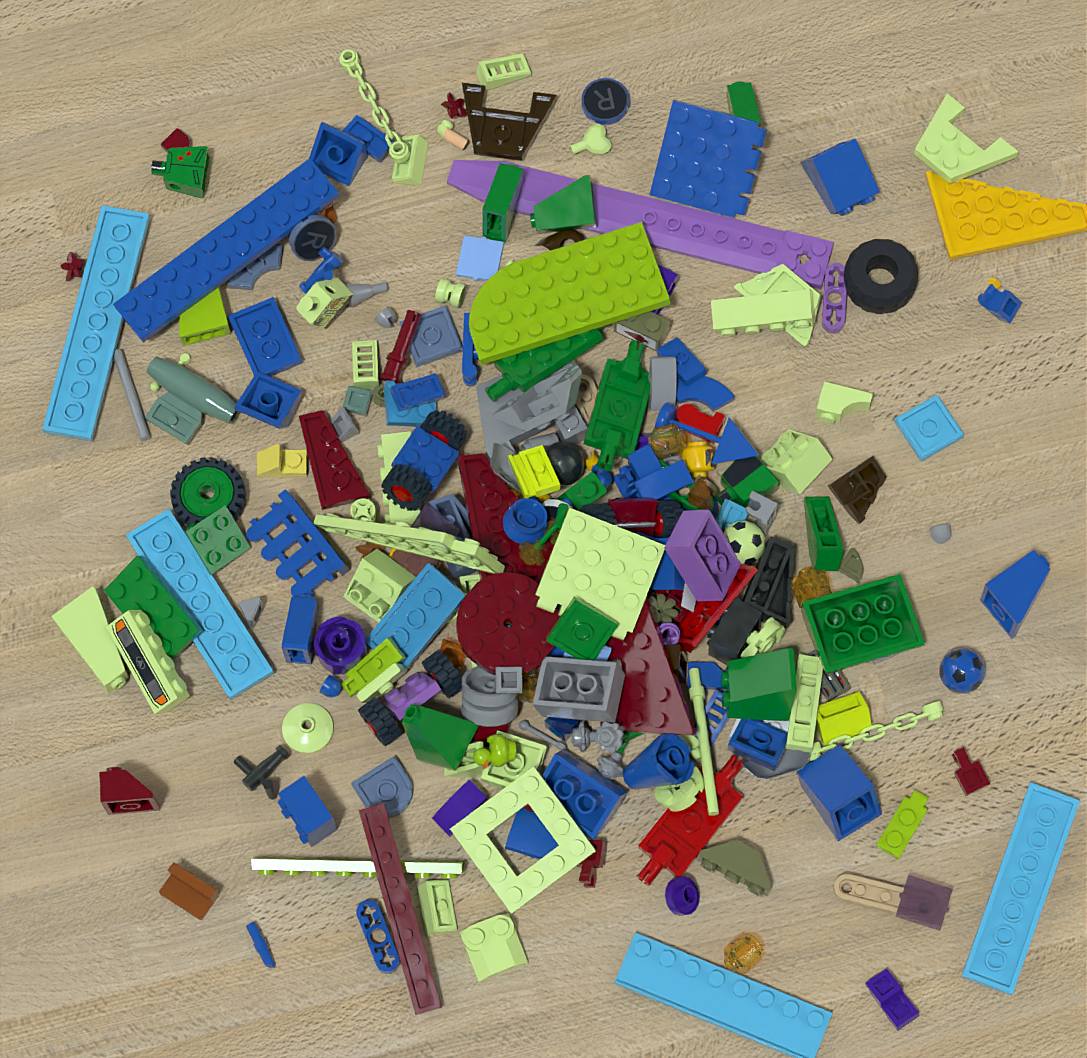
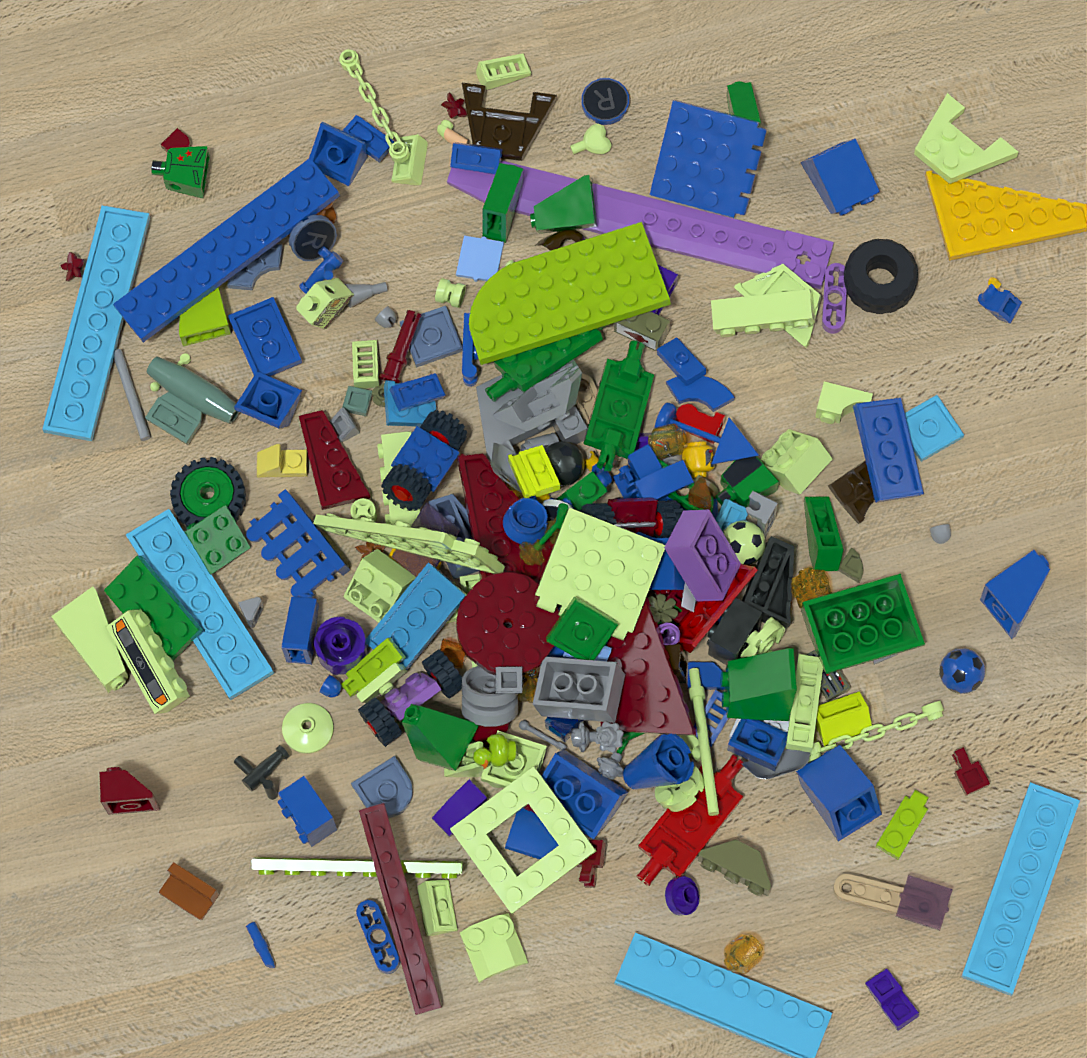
(475, 157): none -> blue plate
(663, 382): light grey slope -> none
(888, 450): none -> blue tile

